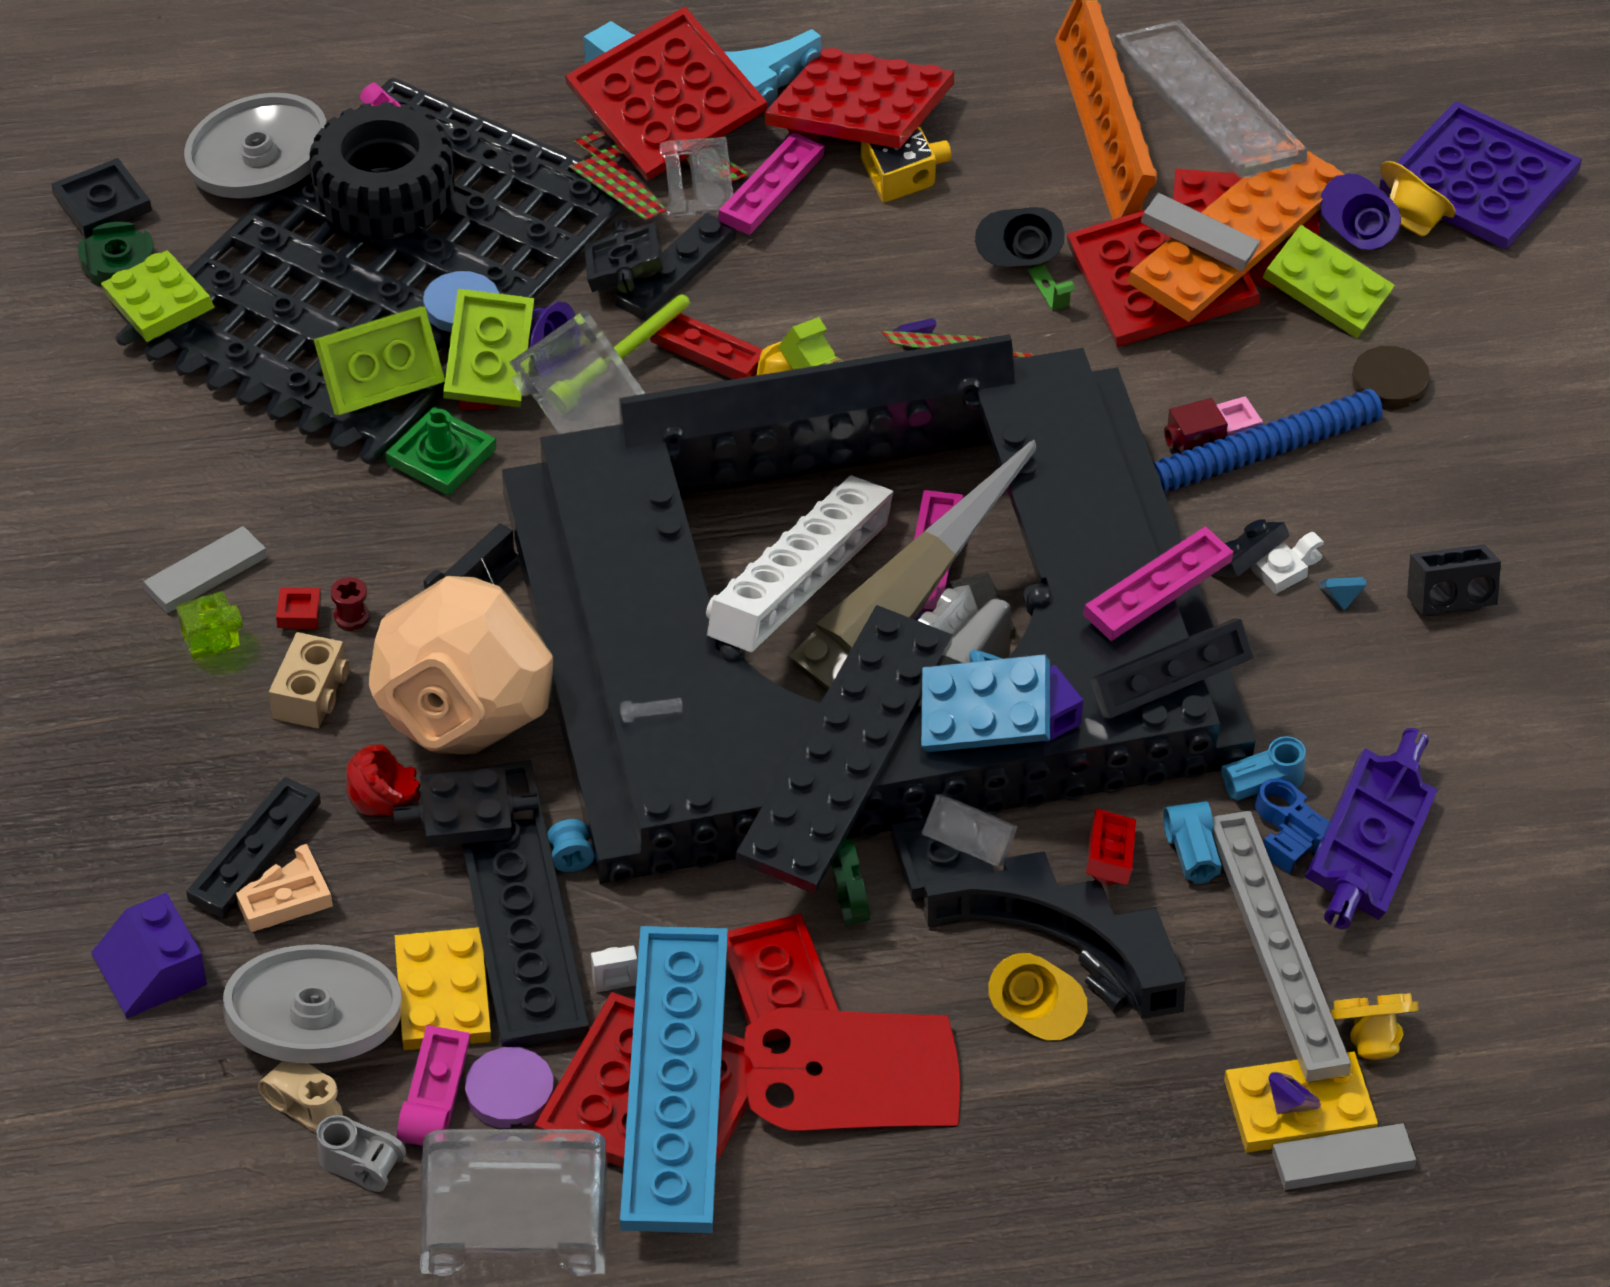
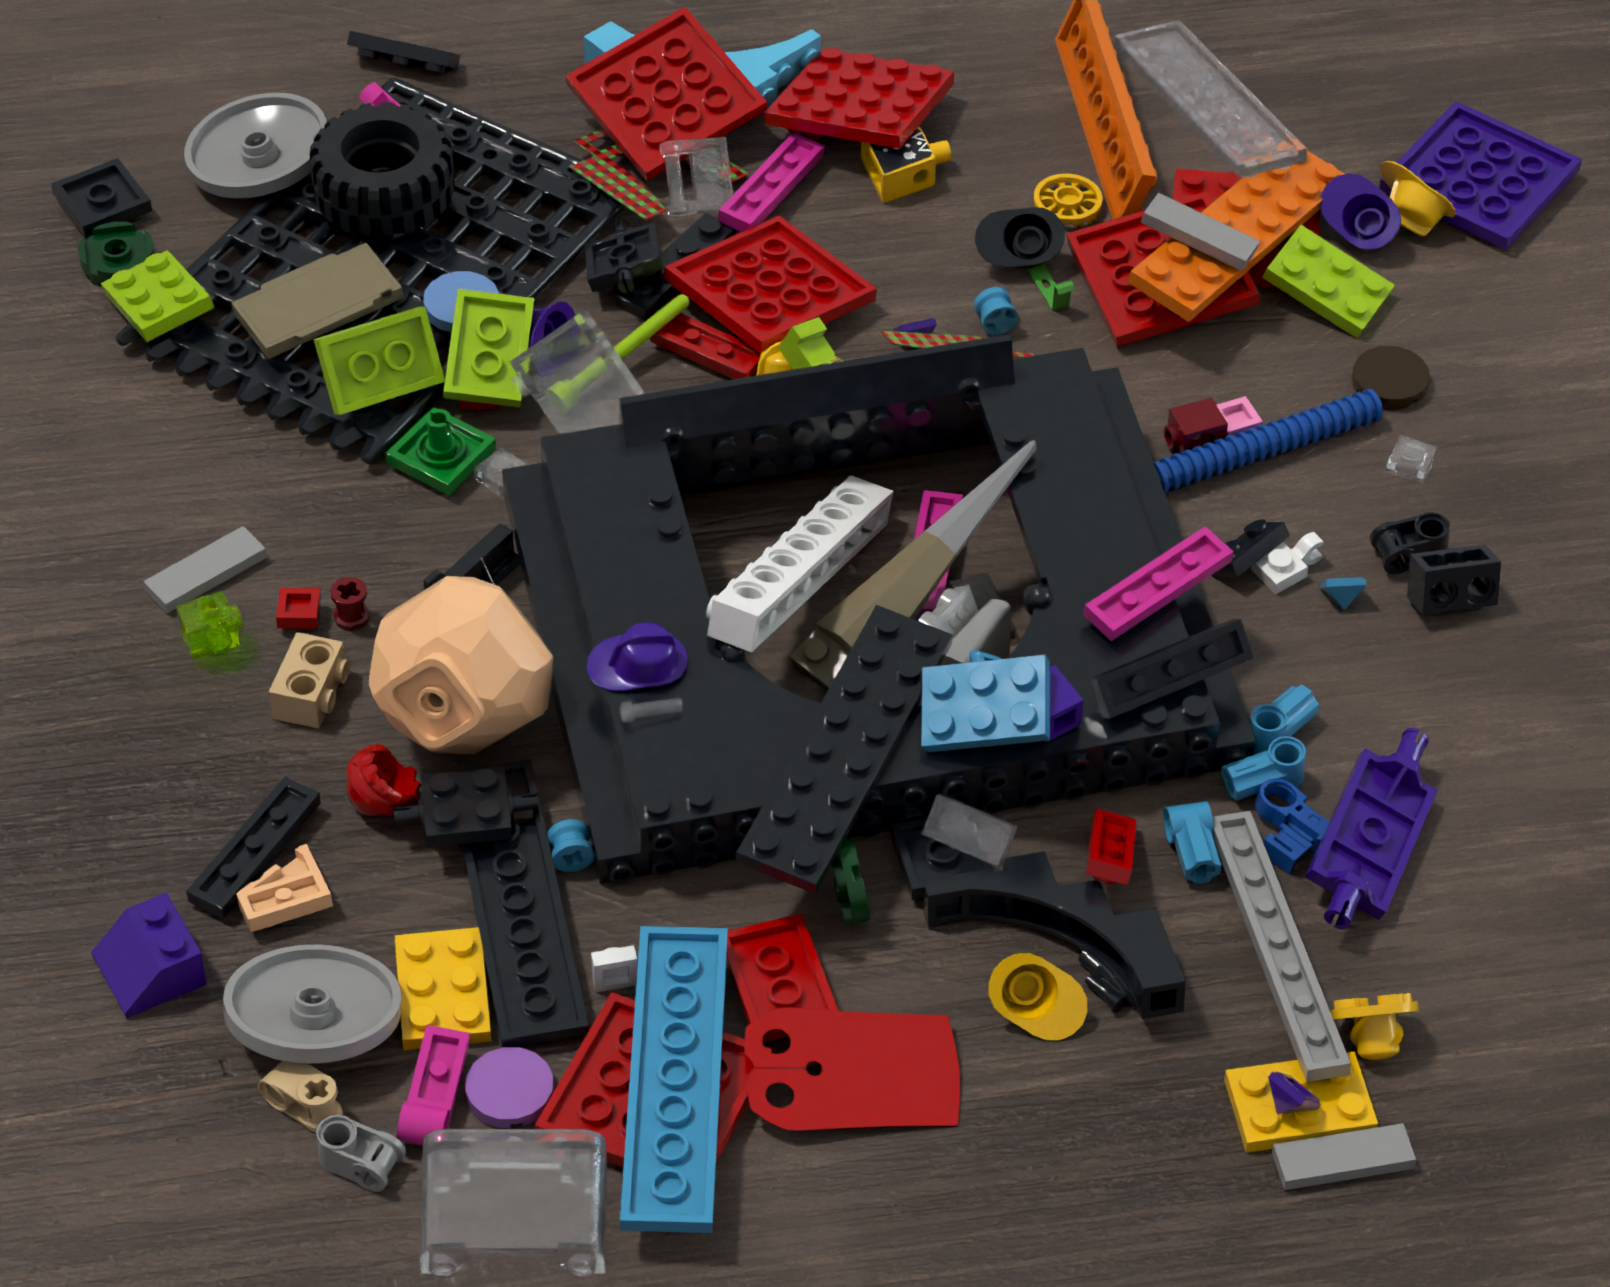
(316, 299): none -> dark tan piece
(403, 52): none -> black plate
(490, 470): none -> clear plate
(637, 659): none -> dark purple piece
(769, 282): none -> red plate
(995, 311): none -> dark azure wheel
(1069, 198): none -> yellow wheel
(1282, 716): none -> dark azure piece
(1410, 536): none -> black piece
(1411, 459): none -> clear plate

